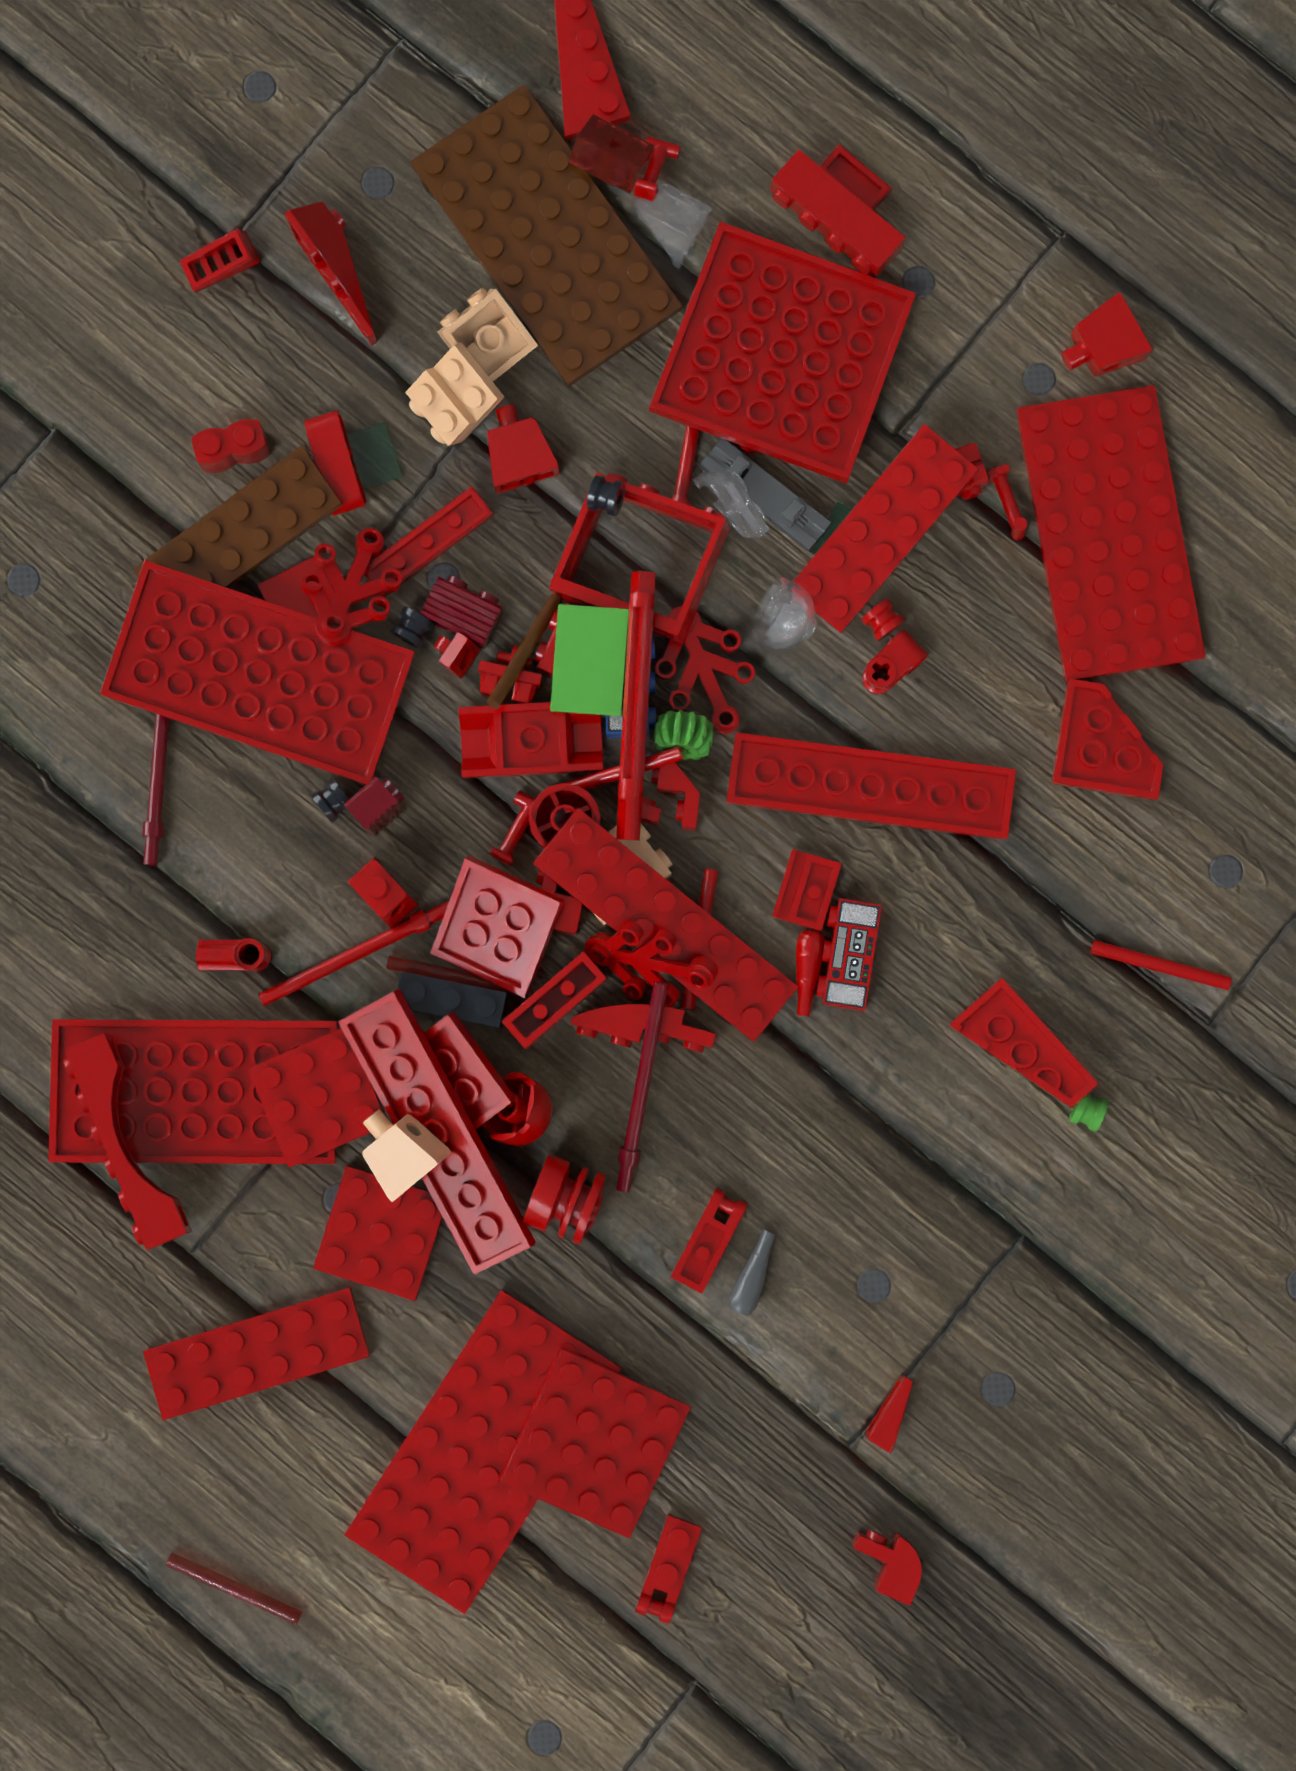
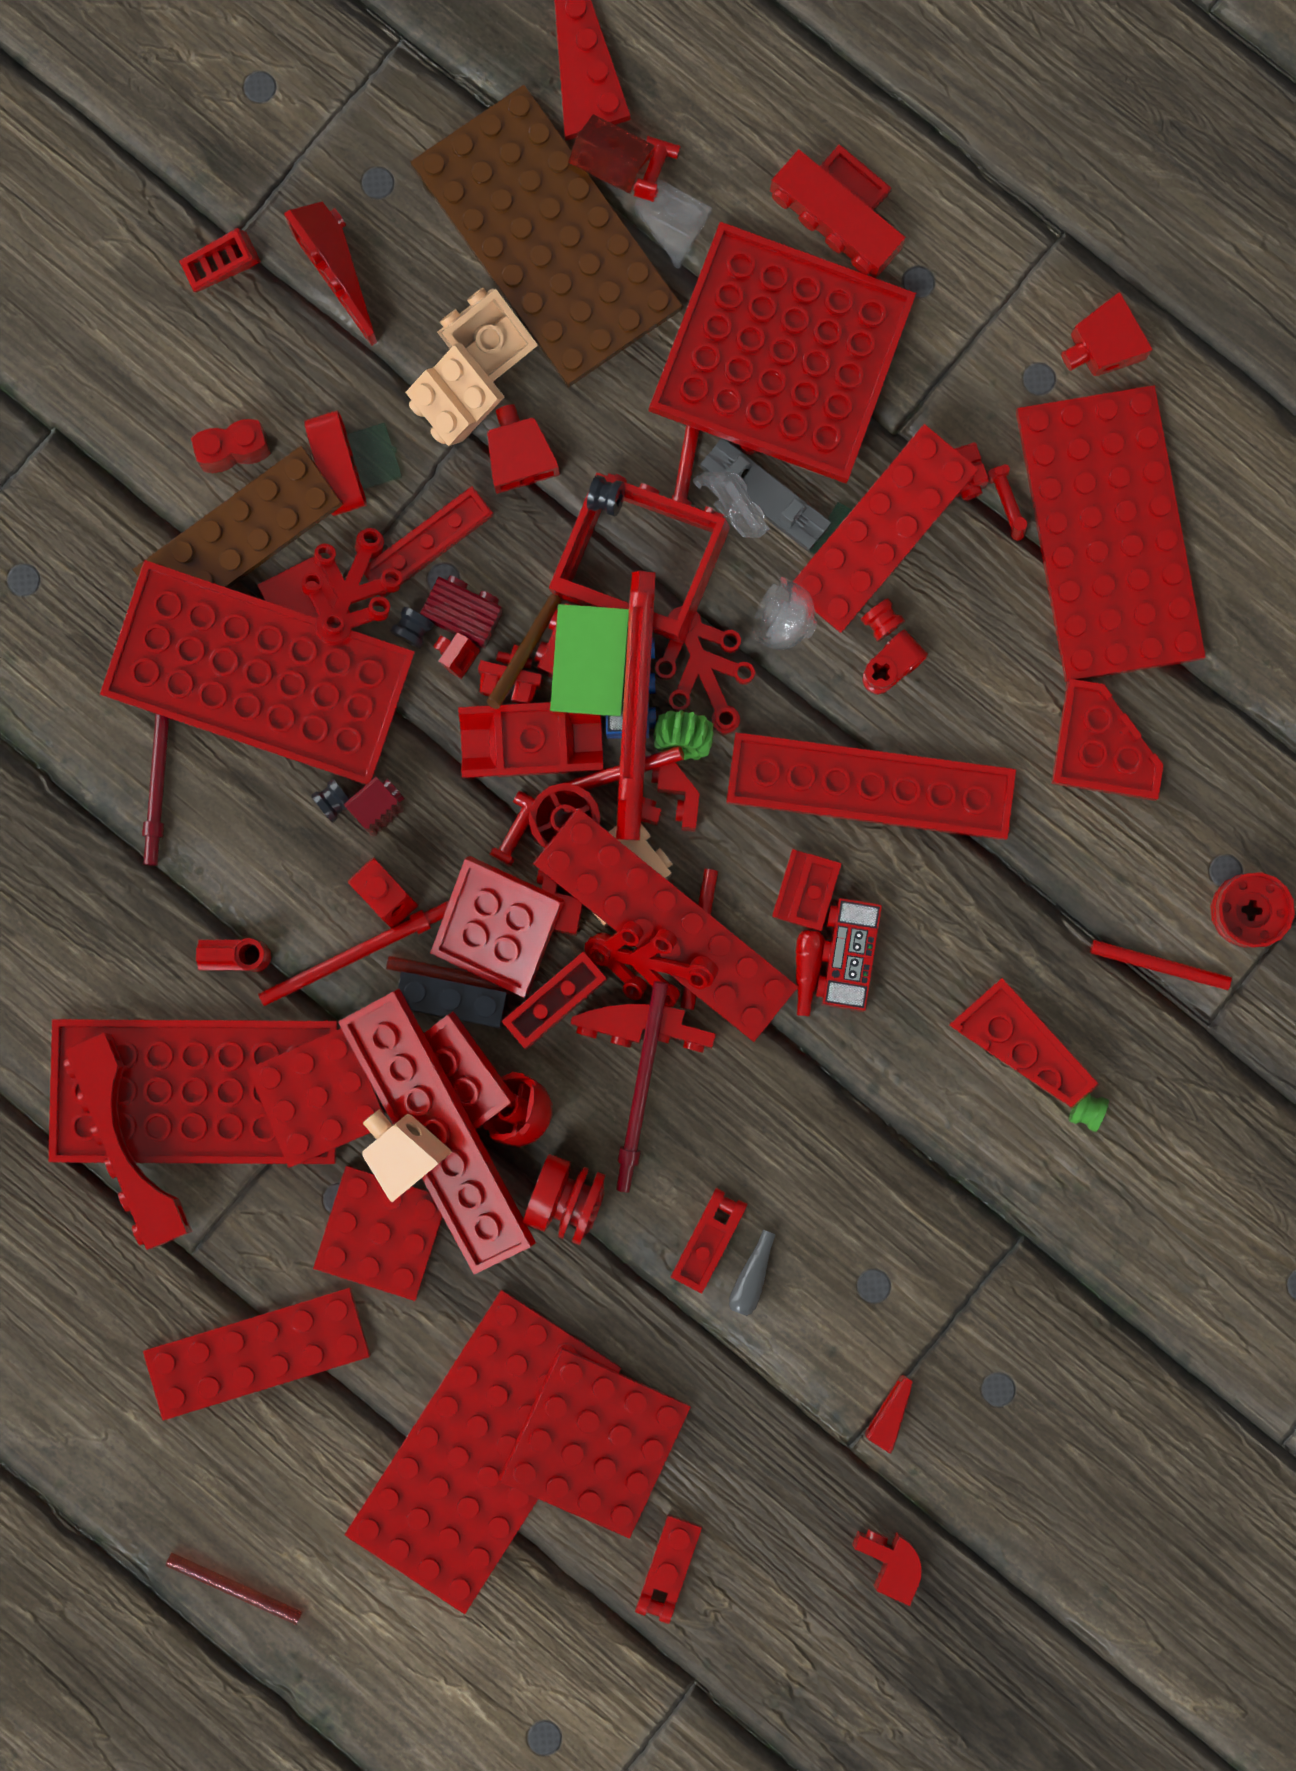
(1266, 894): none -> red wheel

